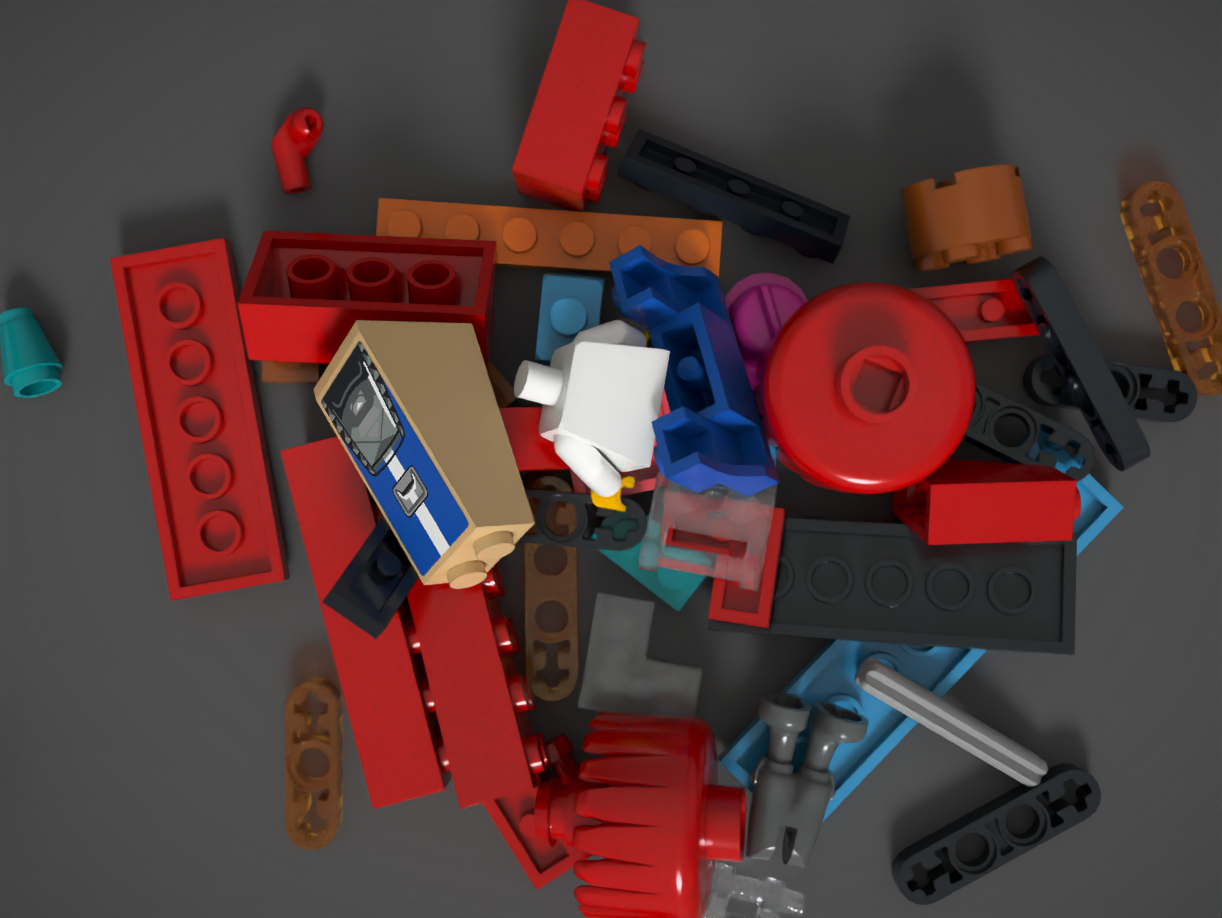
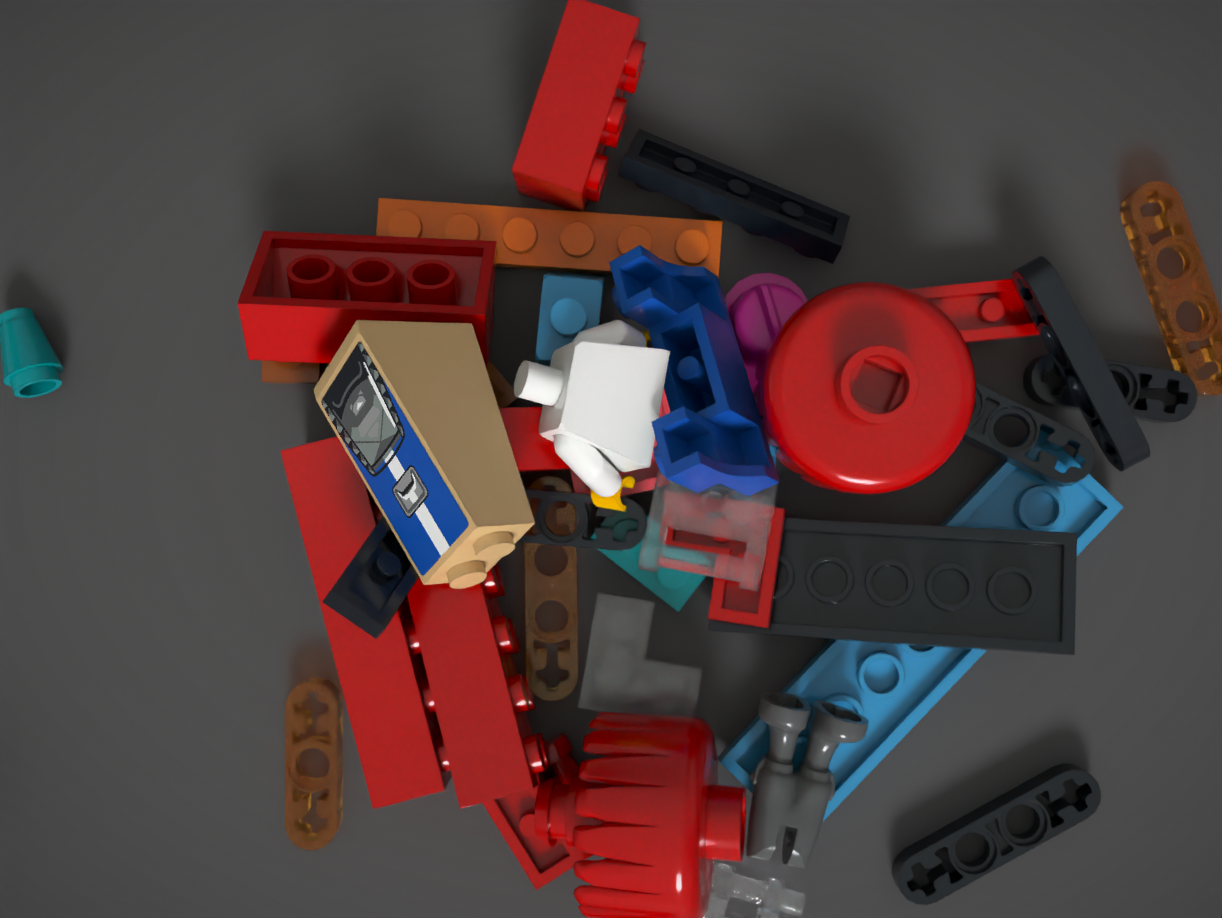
(199, 419): red plate -> none
(292, 146): red arm -> none
(950, 722): light grey axle -> none
(966, 217): dark orange brick -> none
(989, 503): red slope -> none

